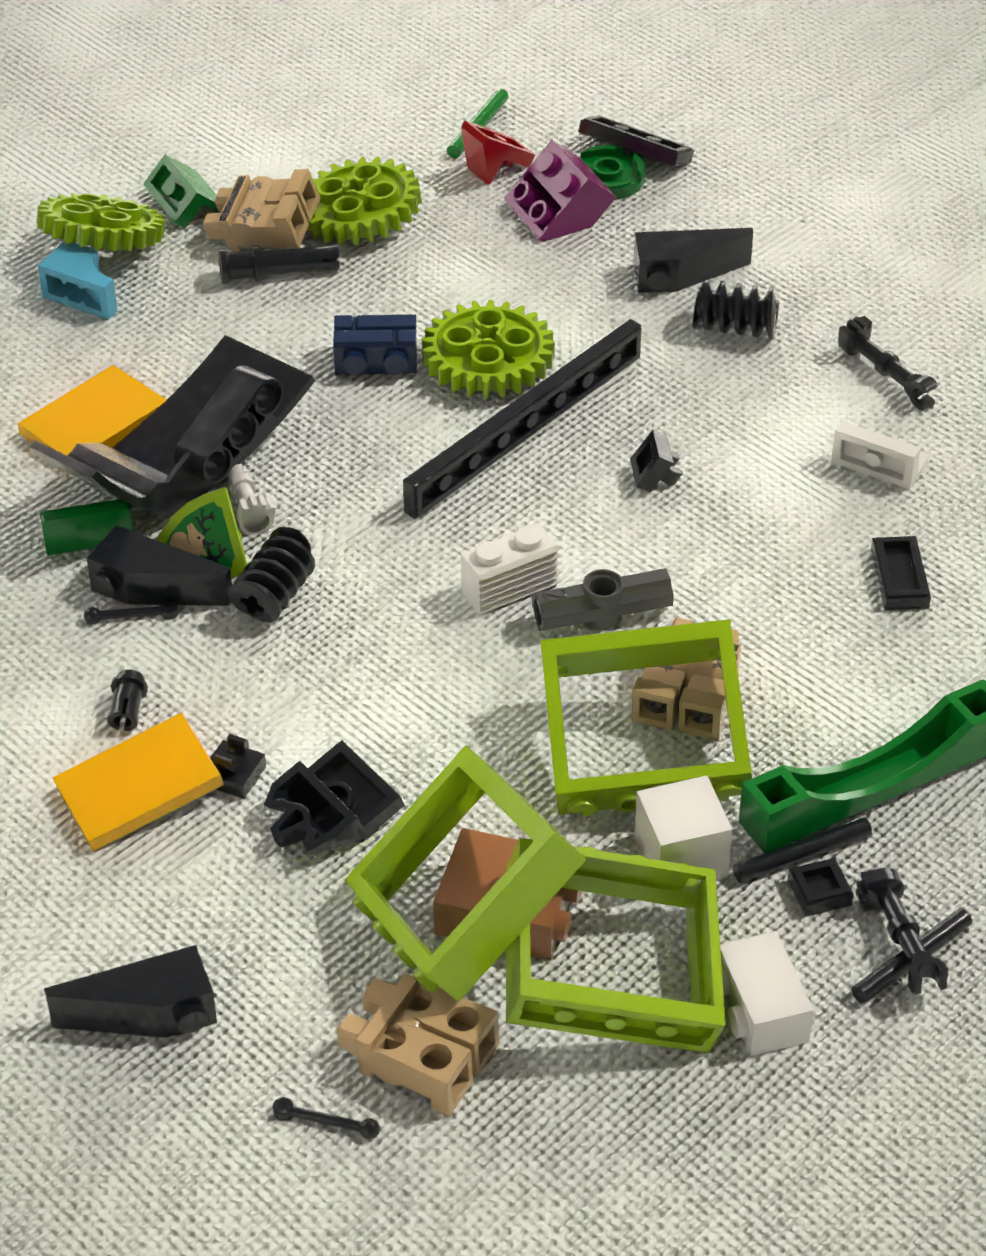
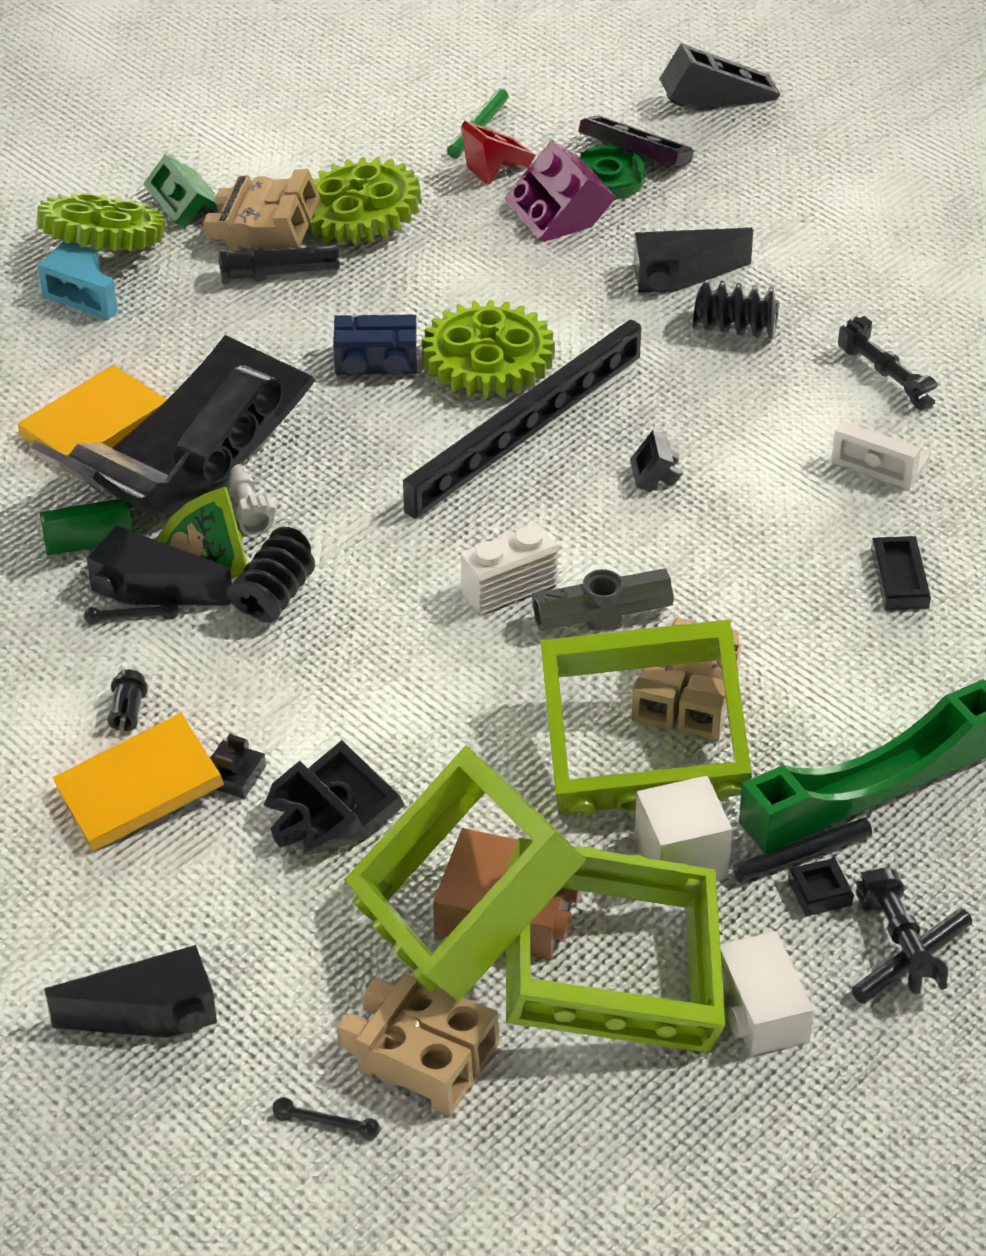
(713, 81): none -> black slope

